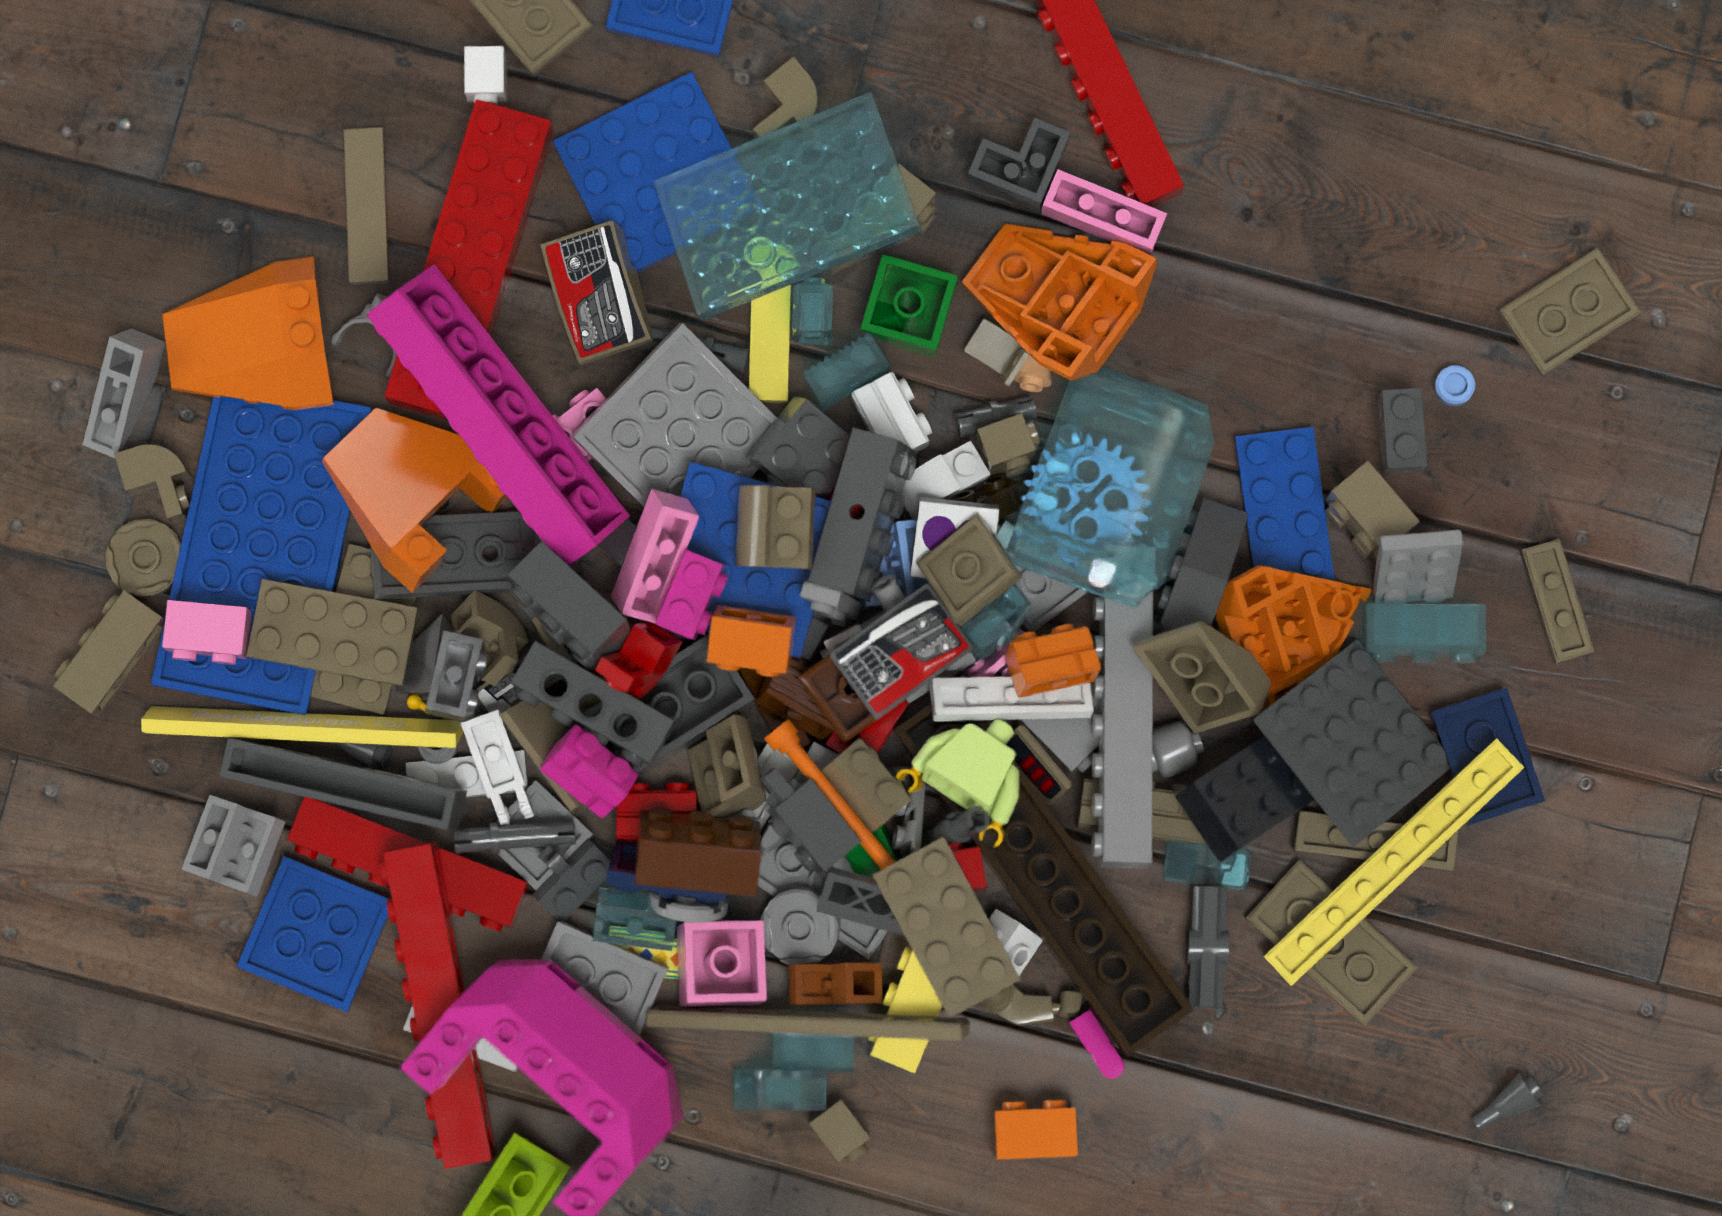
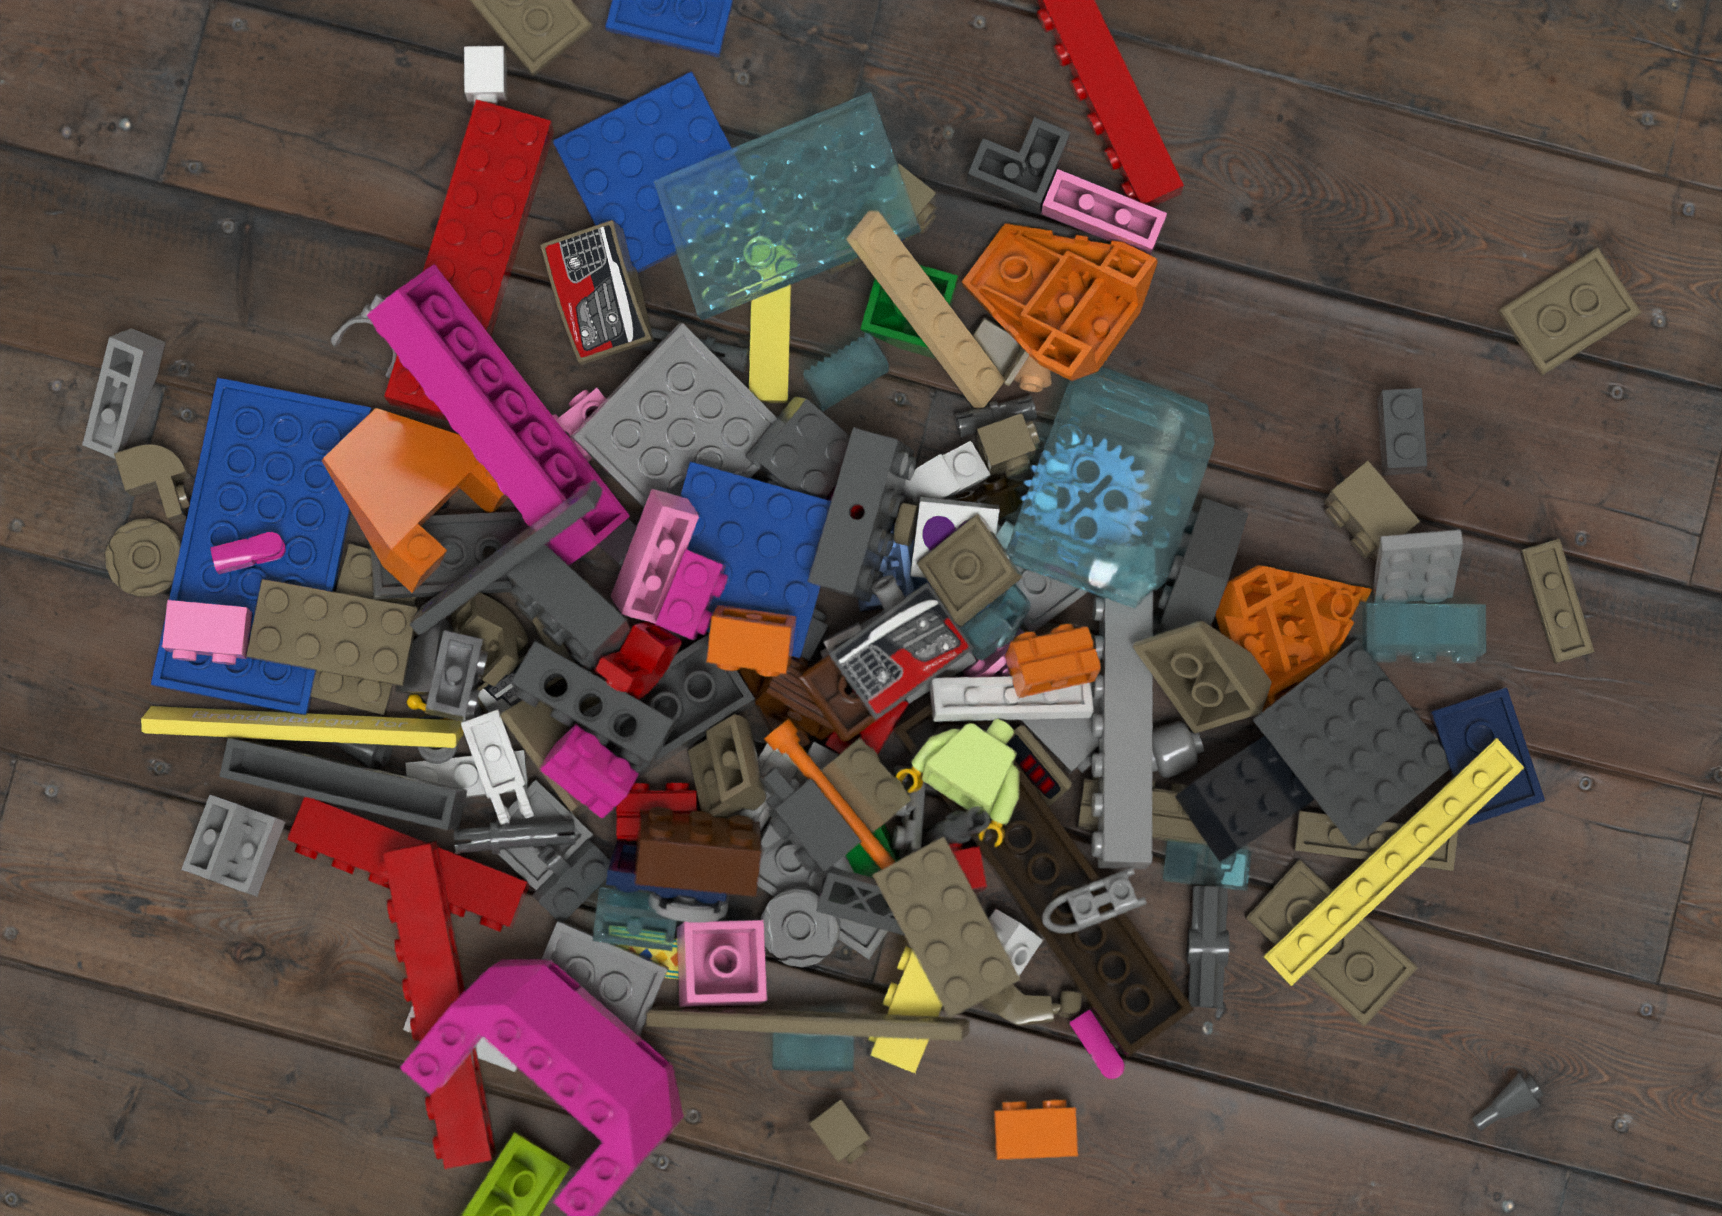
(109, 653): dark tan brick -> none
(248, 552): none -> dark pink bar
(254, 340): orange wedge -> none
(315, 934): blue plate -> none
(366, 206): dark tan tile -> none
(507, 557): none -> dark grey tile
(775, 527): dark tan brick -> none
(780, 1090): clear light blue brick -> none
(793, 94): dark tan brick -> none
(813, 312): clear light blue brick -> none
(831, 604): light grey hinge -> none
(835, 984): dark orange brick -> none
(888, 413): white brick -> none
(905, 524): none -> dark tan tile
(925, 309): none -> tan plate
(1085, 906): none -> light grey piece
(1284, 502): blue plate -> none
(1454, 385): light blue tile -> none

